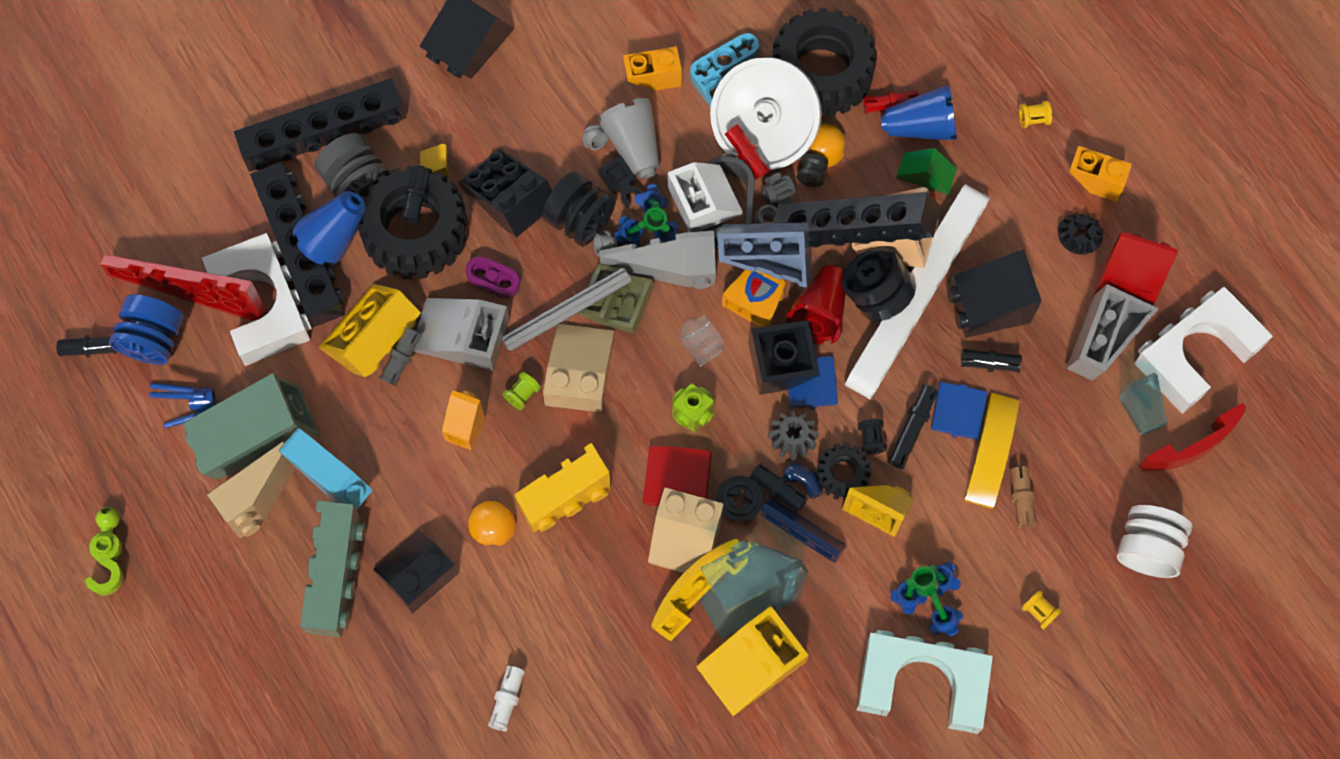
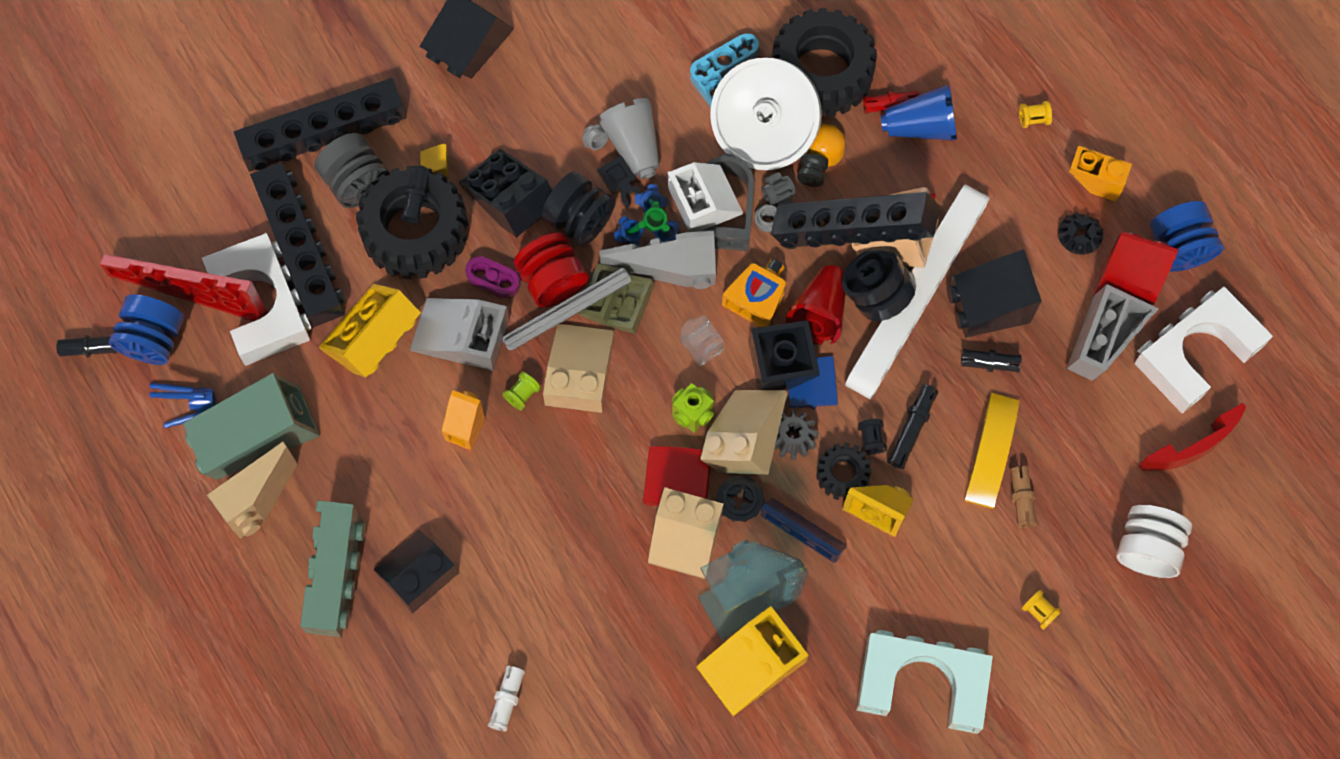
(106, 549): lime piece -> none
(325, 470): medium azure slope -> none
(330, 228): blue cone -> none
(400, 356): dark grey pin -> none
(491, 523): light orange hair -> none
(550, 269): none -> red wheel
(564, 491): yellow wedge -> none
(604, 241): light grey plate -> none
(654, 68): light orange slope -> none
(688, 589): yellow slope -> none
(745, 432): none -> tan slope
(747, 151): red pin -> none
(768, 248): sand blue wedge -> none
(778, 487): black pin -> none
(806, 476): dark blue arm -> none
(927, 169): green slope -> none
(931, 582): blue plant -> none
(959, 410): blue piece -> none
(1144, 404): clear light blue slope -> none
(1190, 231): none -> blue wheel

